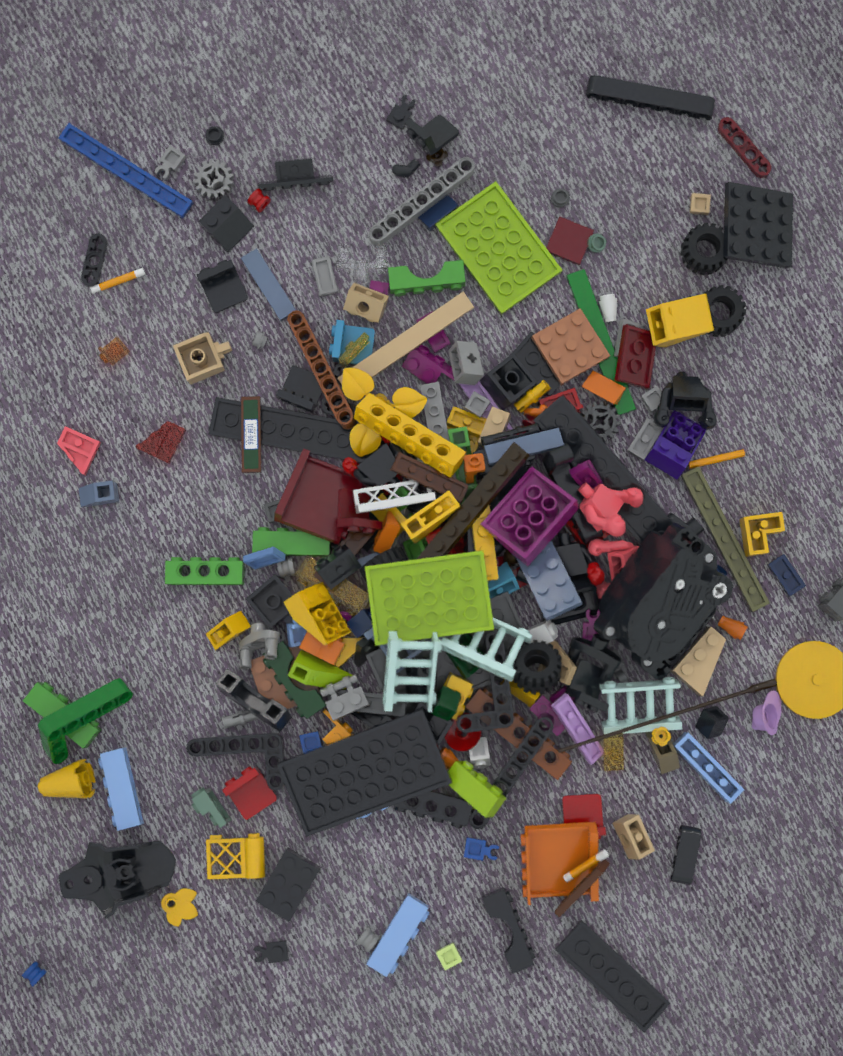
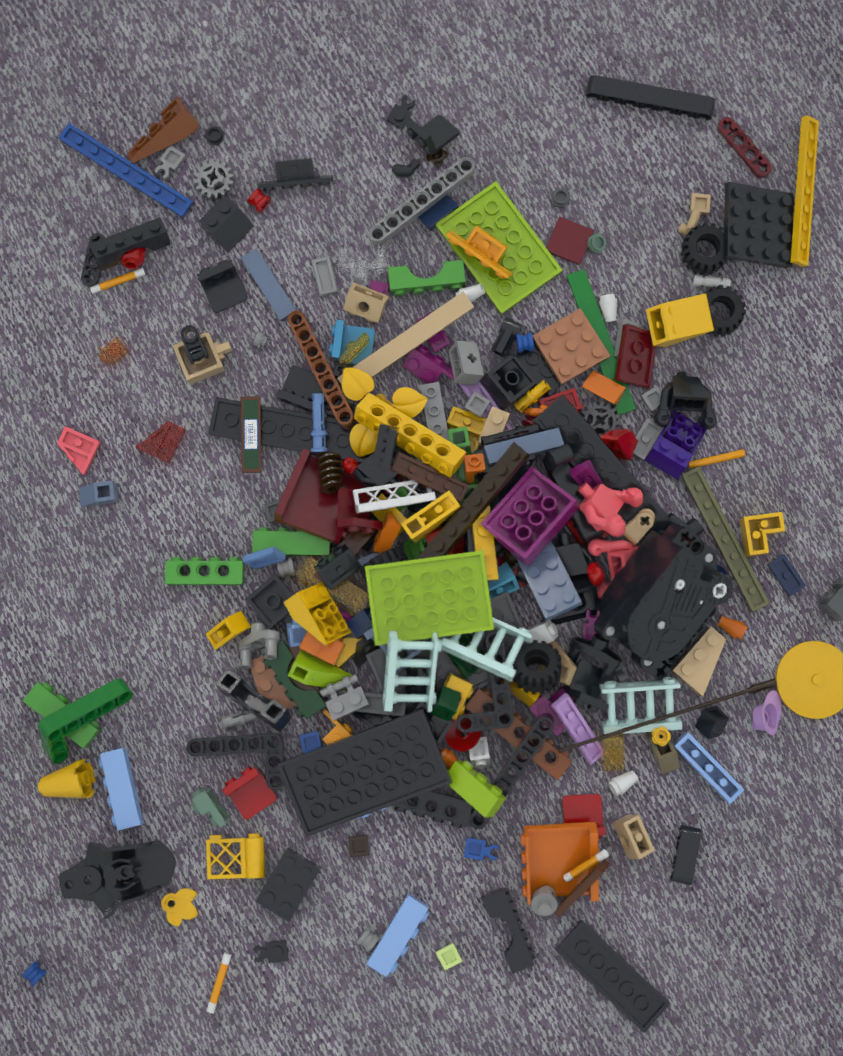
(110, 249): none -> black arch
(134, 258): none -> red head
(173, 127): none -> dark orange wedge
(195, 348): none -> black piece
(218, 983): none -> light orange bar
(318, 432): none -> medium blue pin
(329, 472): none -> dark brown piece
(358, 846): none -> dark brown plate
(386, 445): none -> black bracket
(472, 292): none -> white cone
(484, 247): none -> light orange bracket
(506, 337): none -> black piece
(524, 342): none -> blue wheel
(544, 901): none -> light grey piece
(621, 442): none -> red slope
(622, 783): none -> white cone
(637, 528): none -> tan piece
(693, 221): none -> tan arm
(709, 282): none -> white axle
(804, 191): none -> yellow plate

